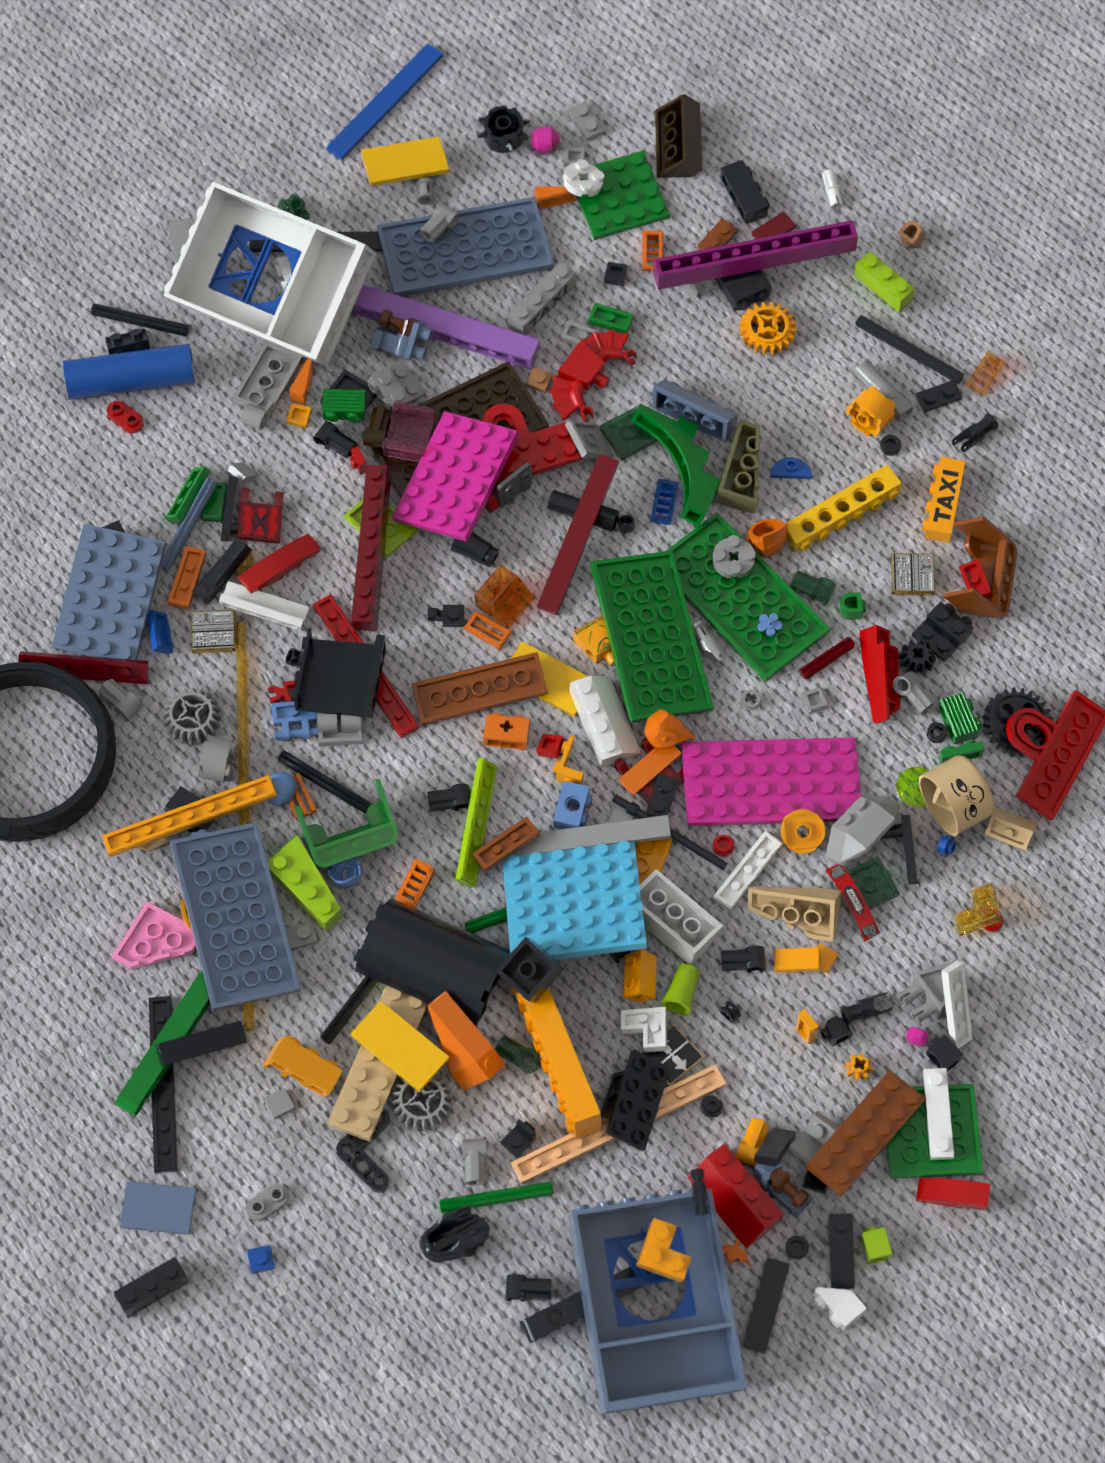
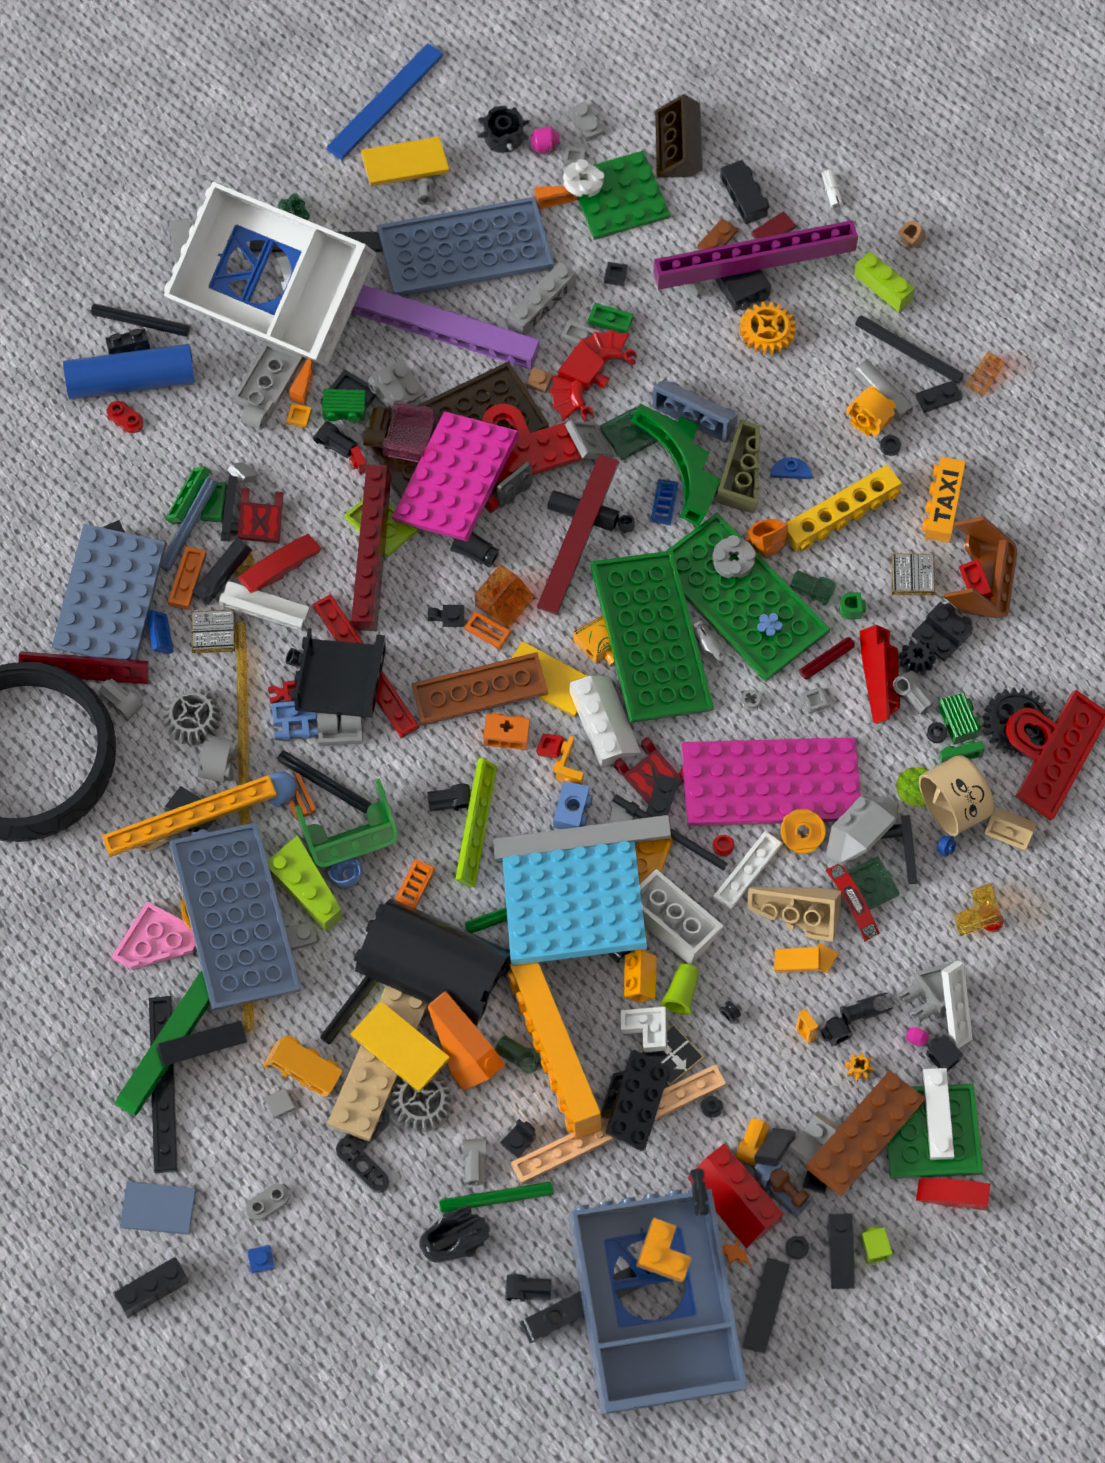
(406, 341): sand blue hips -> none
(442, 218): light grey piece -> none
(506, 844): dark orange plate -> none
(530, 970): black brick -> none
(648, 768): orange tile -> none
(651, 235): orange slope -> none
(665, 730): orange helmet -> none
(749, 959): black piece -> none
(840, 1304): white slope -> none
(976, 432): black piece -> none

